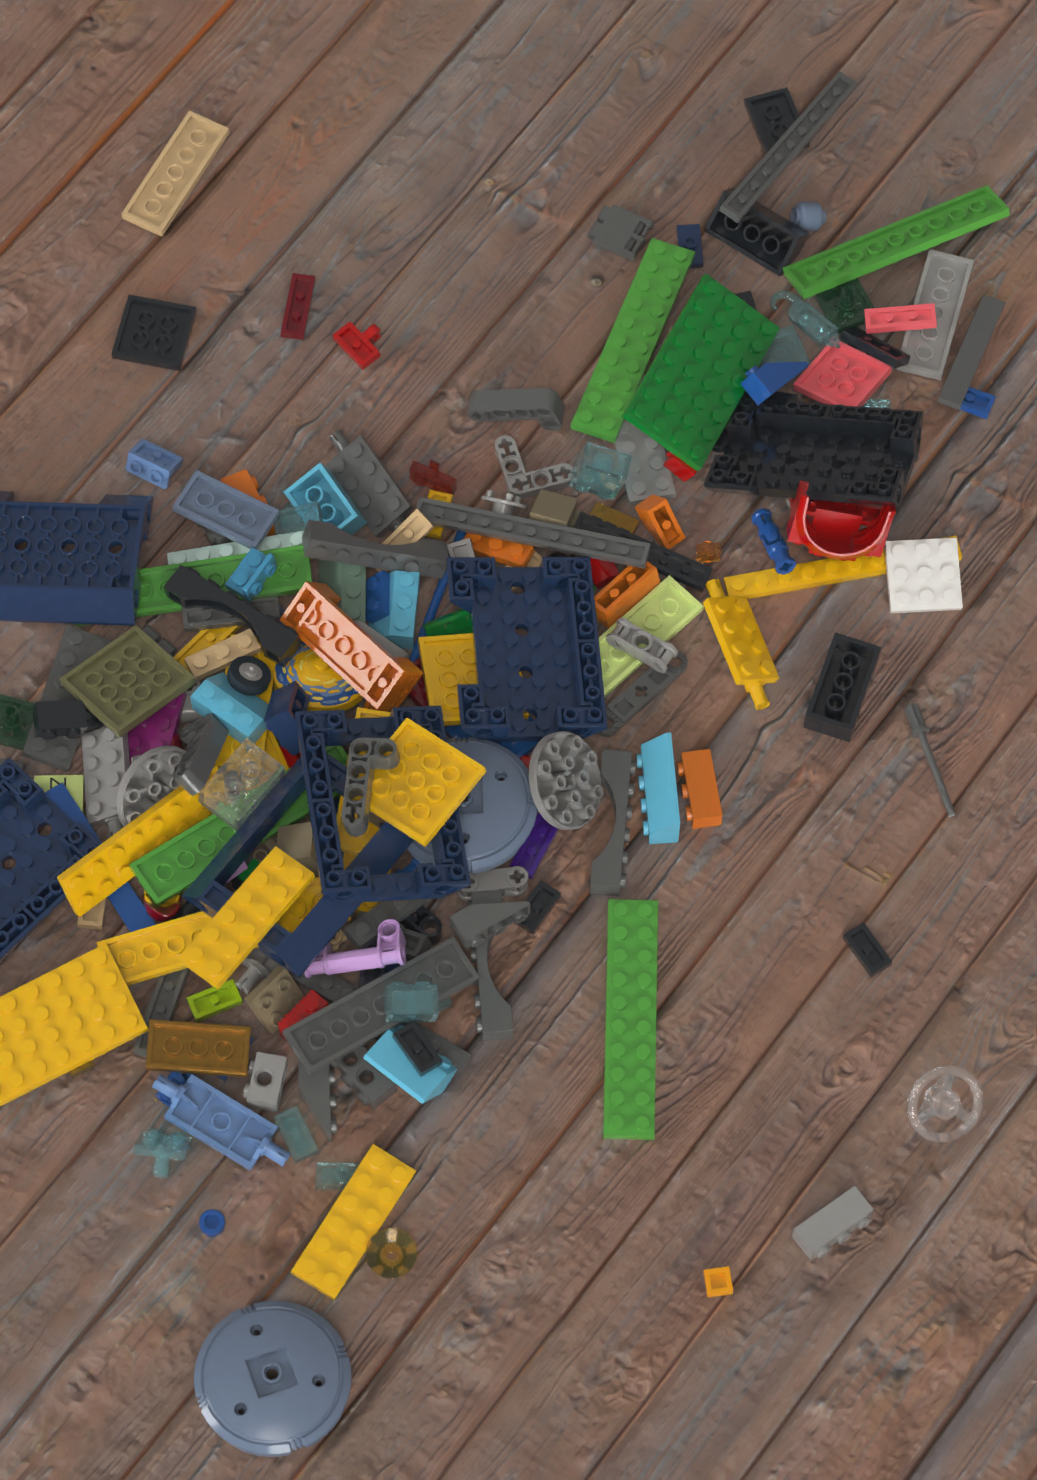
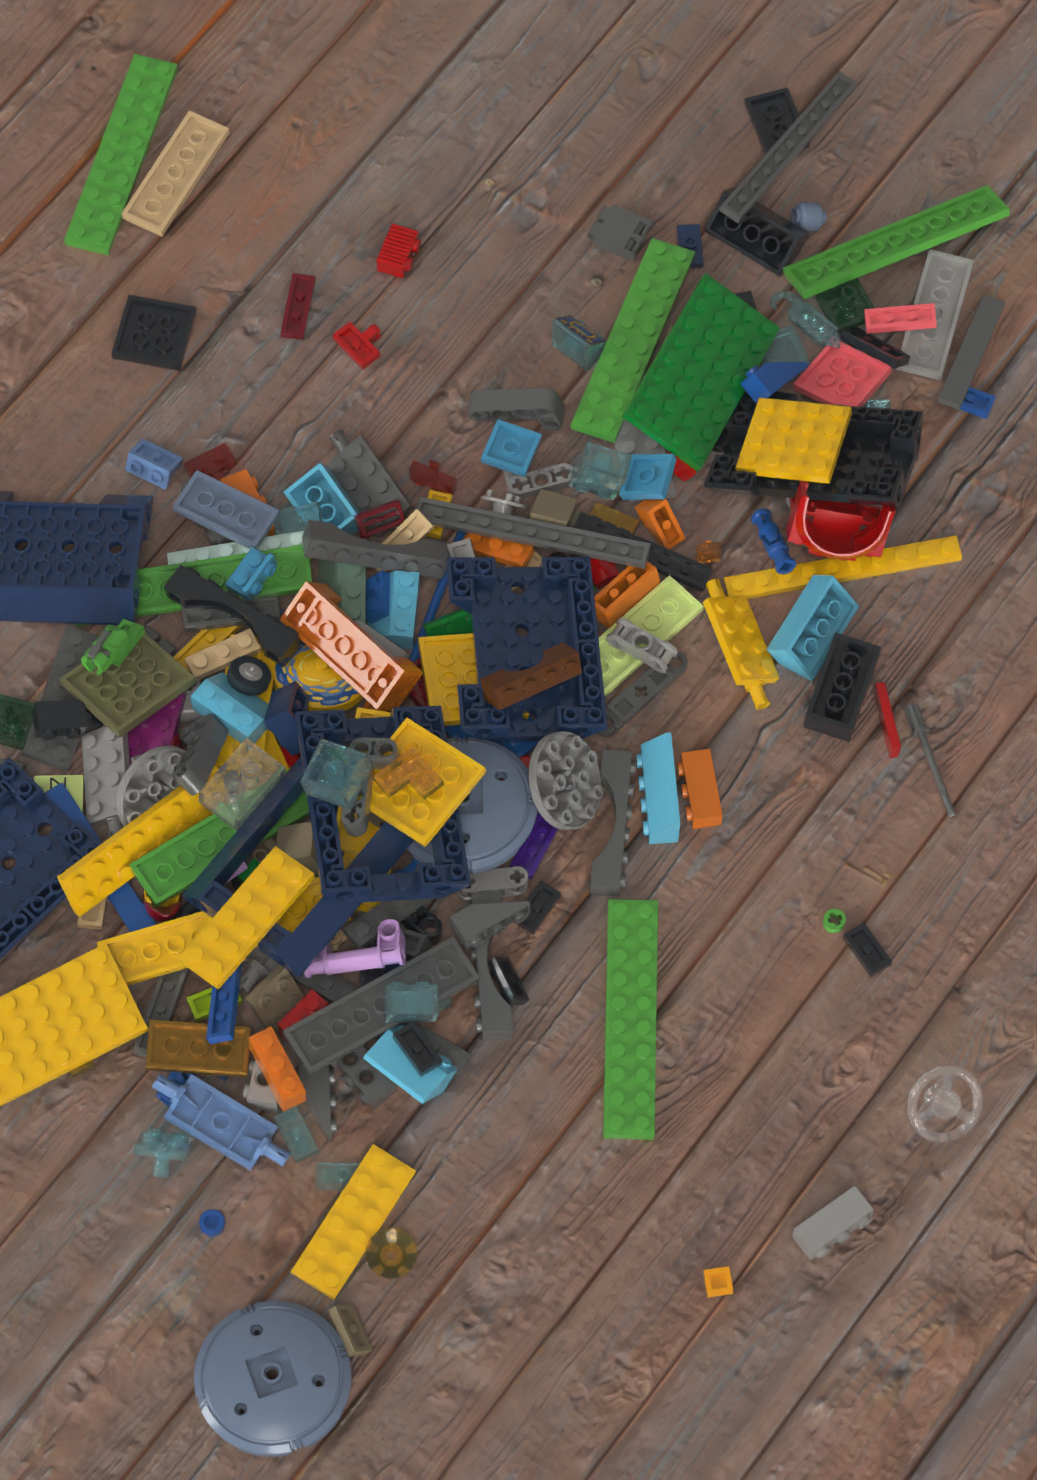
(112, 646): none -> bright green plate
(121, 154): none -> bright green plate
(212, 462): none -> clear red plate
(224, 1009): none -> blue plate
(277, 1069): none -> orange brick
(336, 774): none -> clear light blue brick
(350, 1330): none -> dark tan plate
(381, 508): none -> dark red tile
(397, 250): none -> red brick
(411, 770): none -> clear yellow plate
(508, 981): none -> black plate
(509, 687): none -> reddish brown arch
(511, 448): none -> dark azure plate
(577, 341): none -> clear light blue slope
(648, 476): none -> dark azure plate
(794, 440): none -> yellow plate
(811, 625): none -> medium azure slope
(832, 927): none -> bright green bush
(887, 720): none -> red tile
(923, 575): white plate -> none

